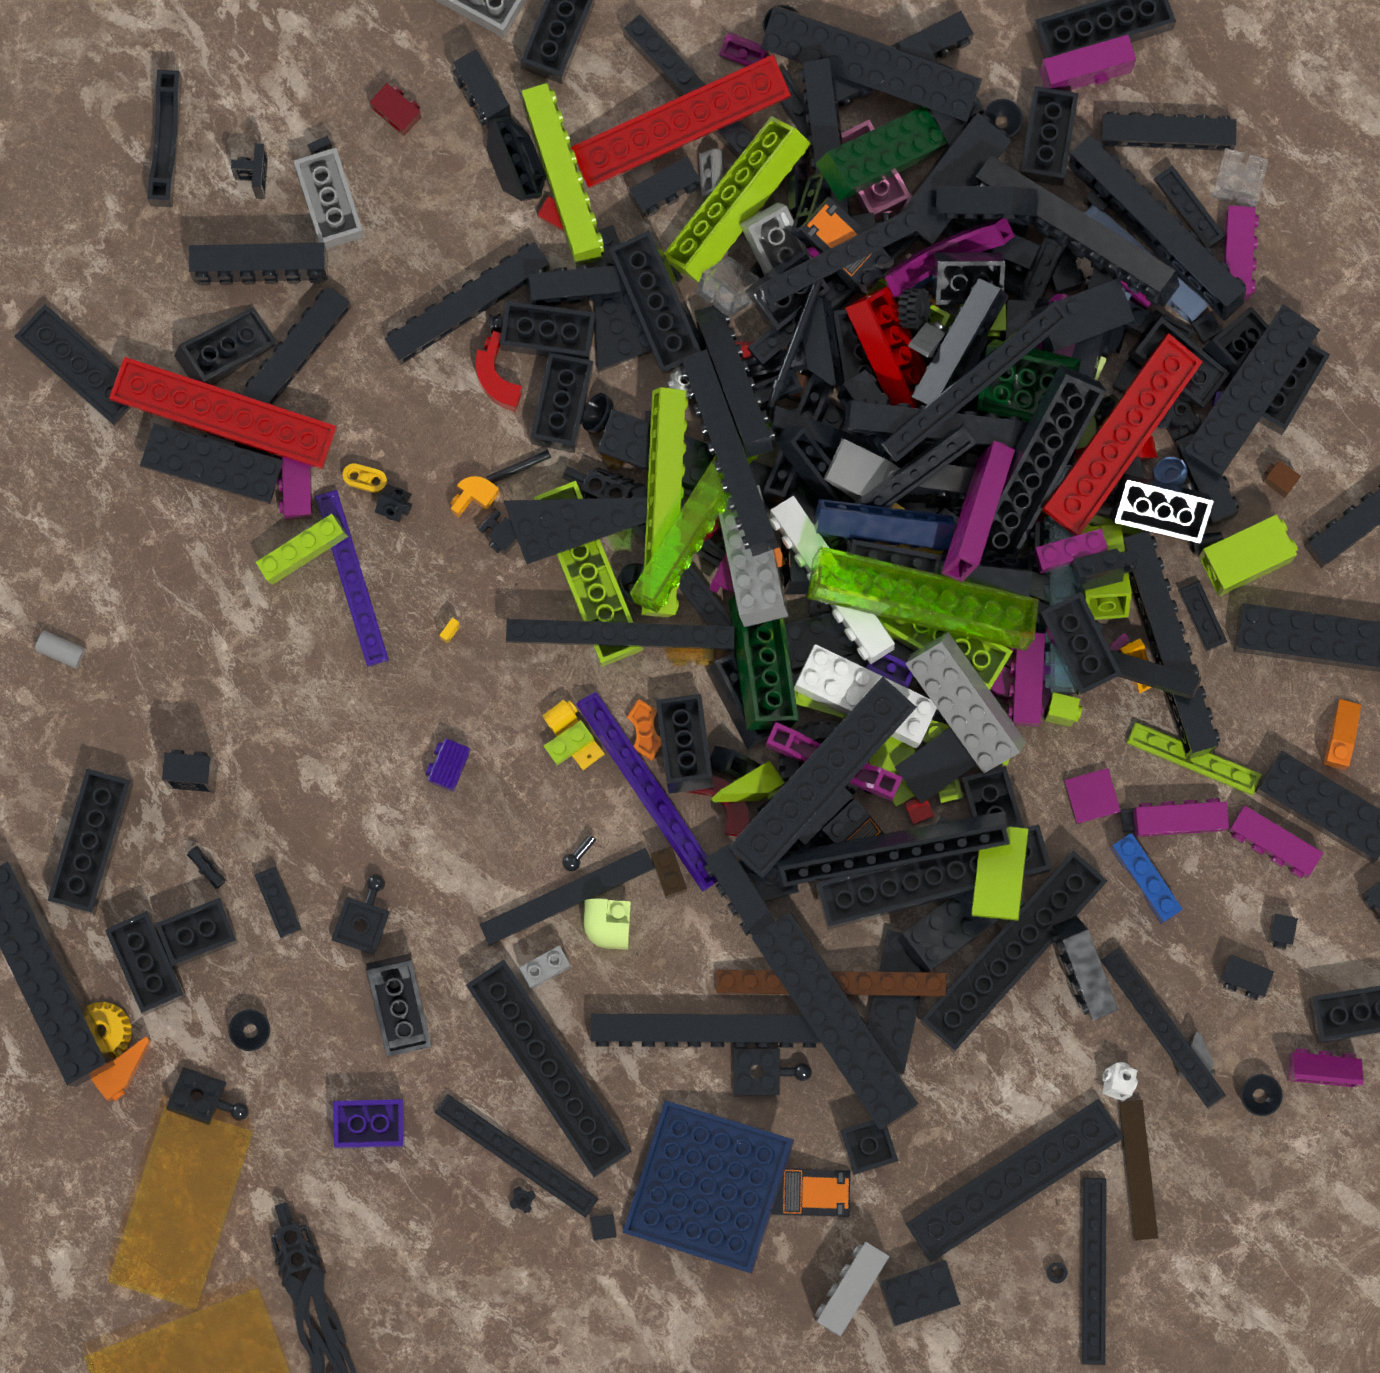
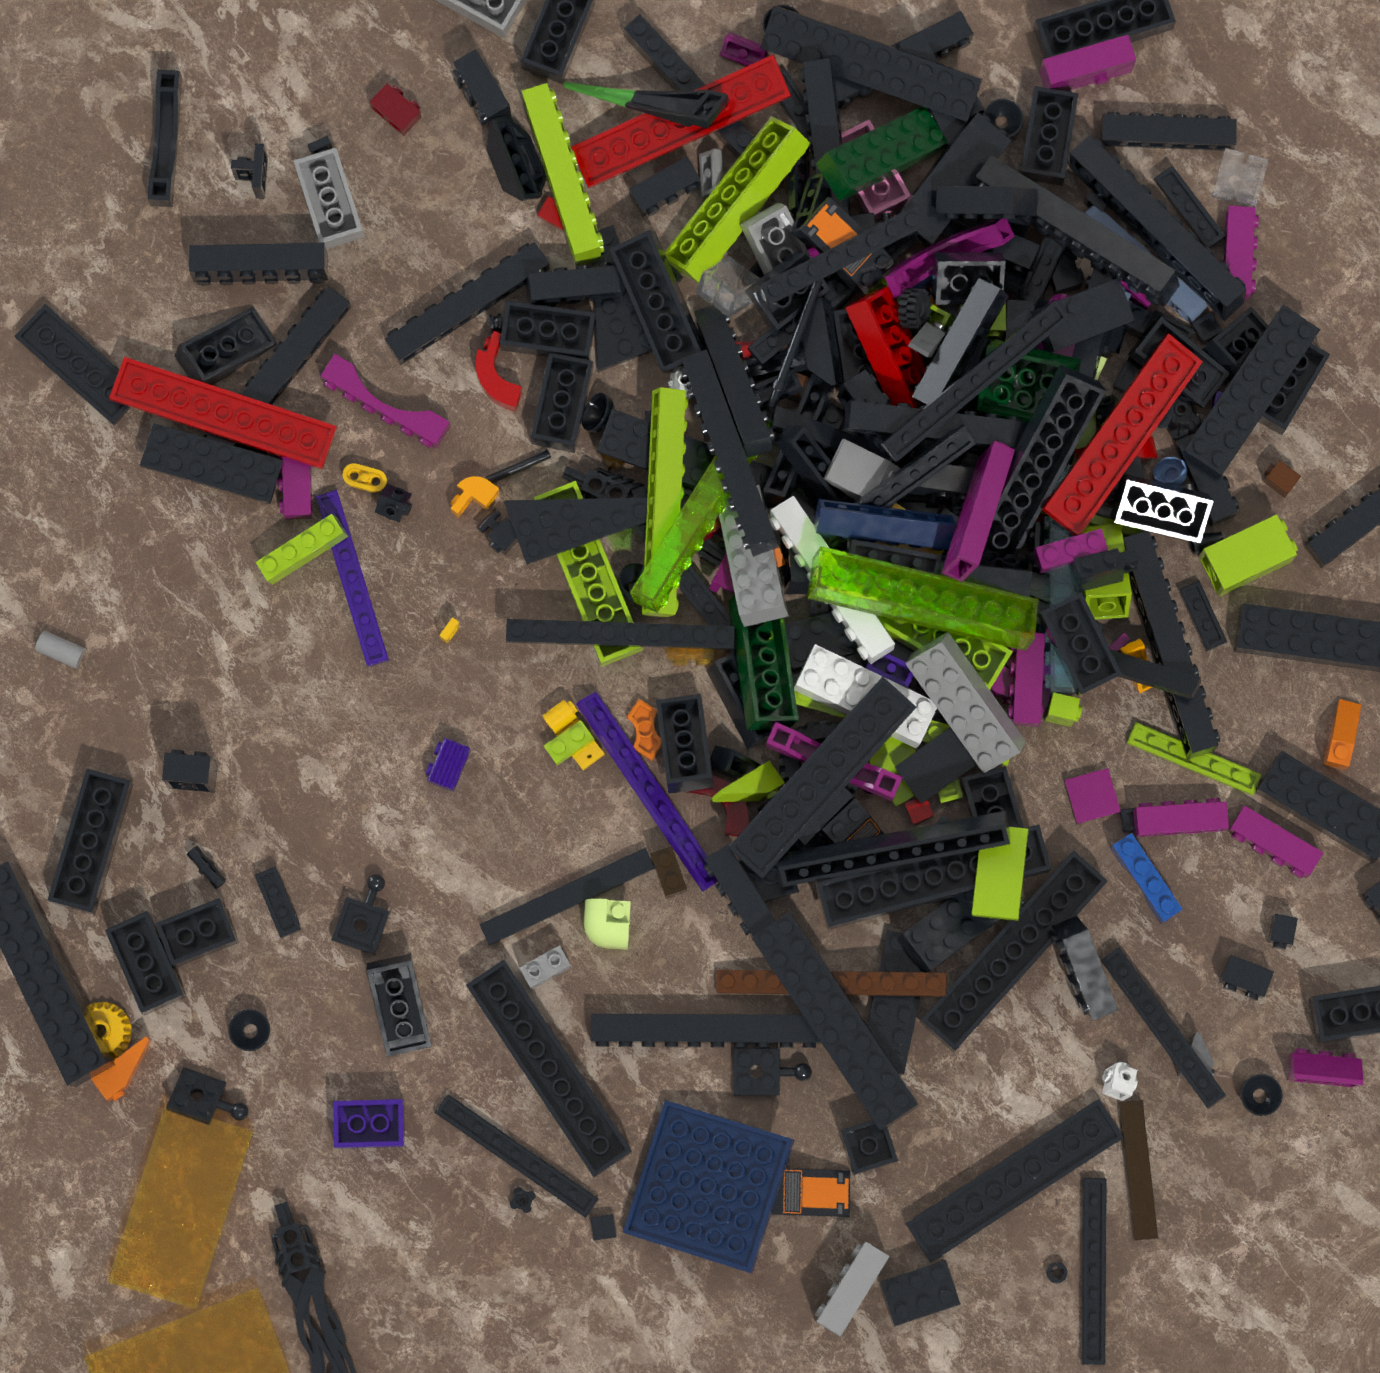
(424, 425): none -> magenta arch
(572, 862): black bar -> none
(680, 107): none -> black plate

